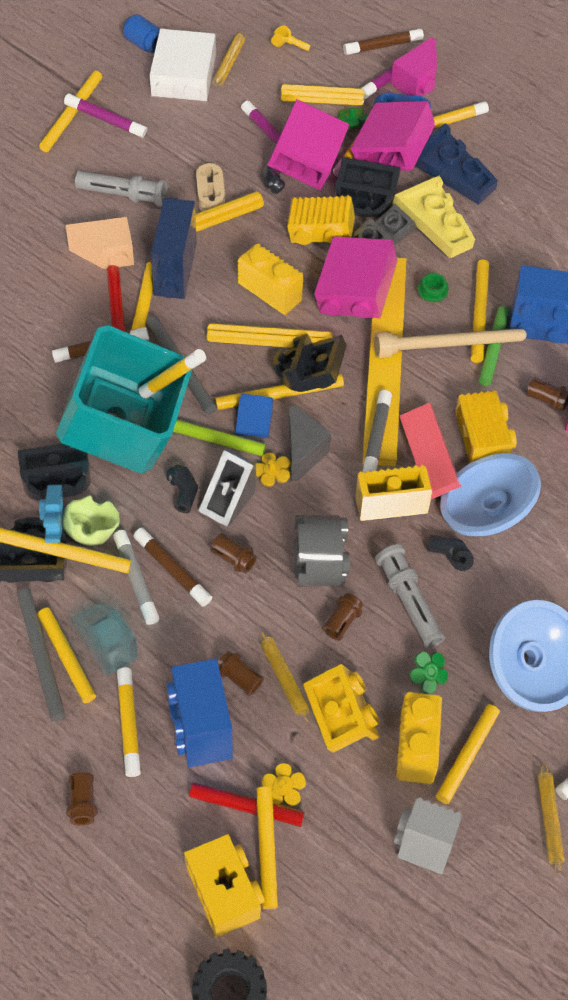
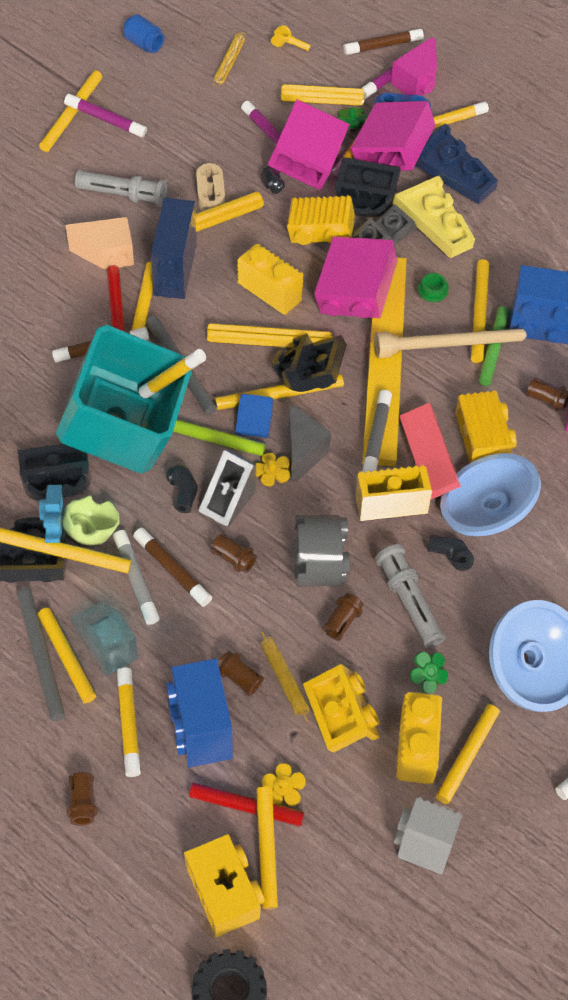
(183, 64): white brick -> none
(555, 821): yellow piece -> none

